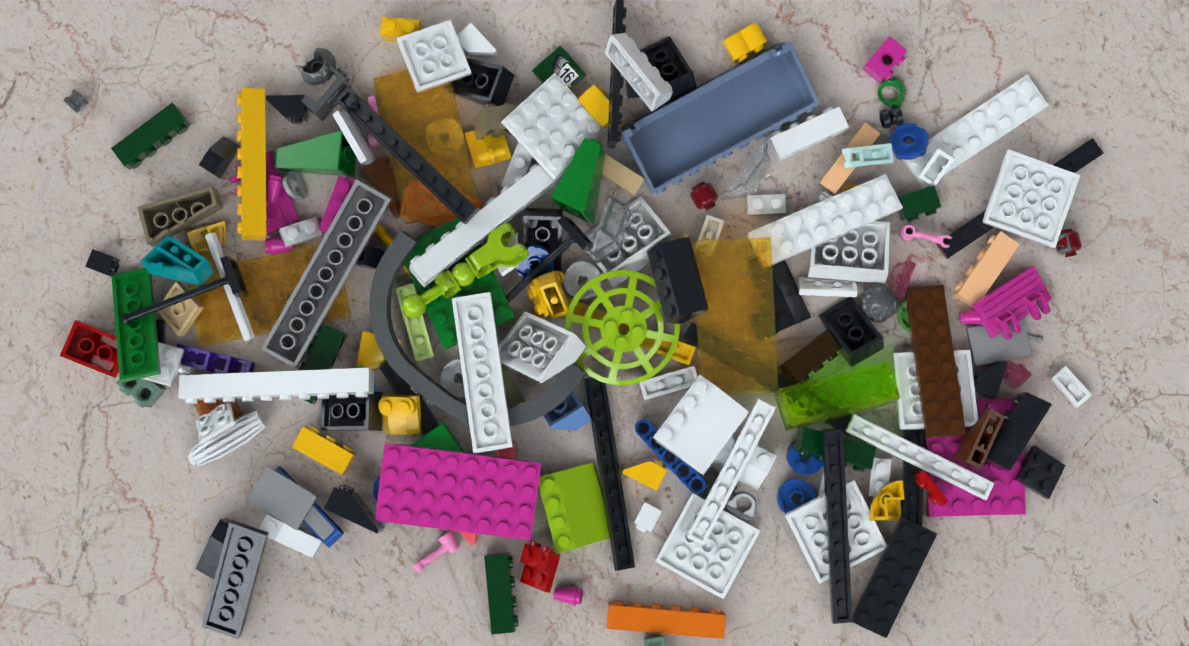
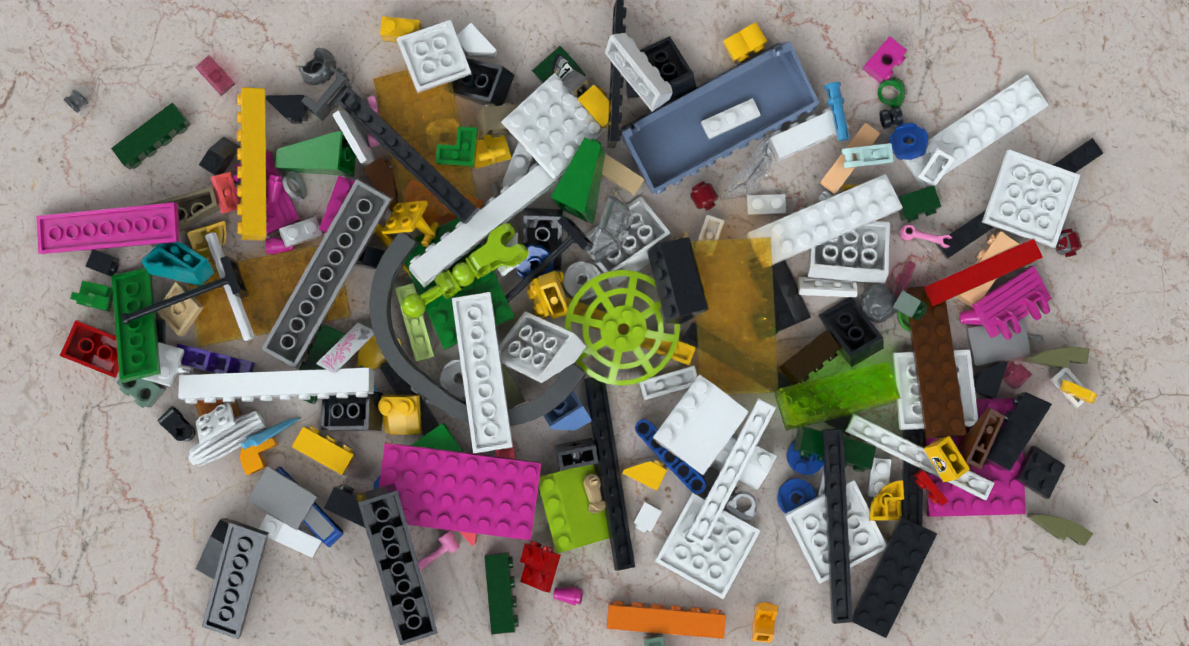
(94, 296): none -> green piece
(108, 228): none -> dark pink plate
(174, 422): none -> black piece
(215, 75): none -> clear pink plate
(225, 192): none -> coral plate
(252, 457): none -> light orange brick
(258, 438): none -> medium azure bar
(345, 348): none -> white sticker
(397, 563): none -> black brick
(408, 217): none -> yellow plate
(463, 152): none -> green plate
(576, 83): none -> flat silver slope
(576, 454): none -> black brick
(592, 487): none -> tan piece
(730, 119): none -> white plate
(764, 622): none -> light orange brick
(836, 103): none -> dark azure pin
(910, 306): none -> brick
(946, 459): none -> yellow brick
(983, 272): none -> red sticker
(1060, 357): none -> olive slope
(1062, 528): none -> olive slope
(1078, 392): none -> yellow beam

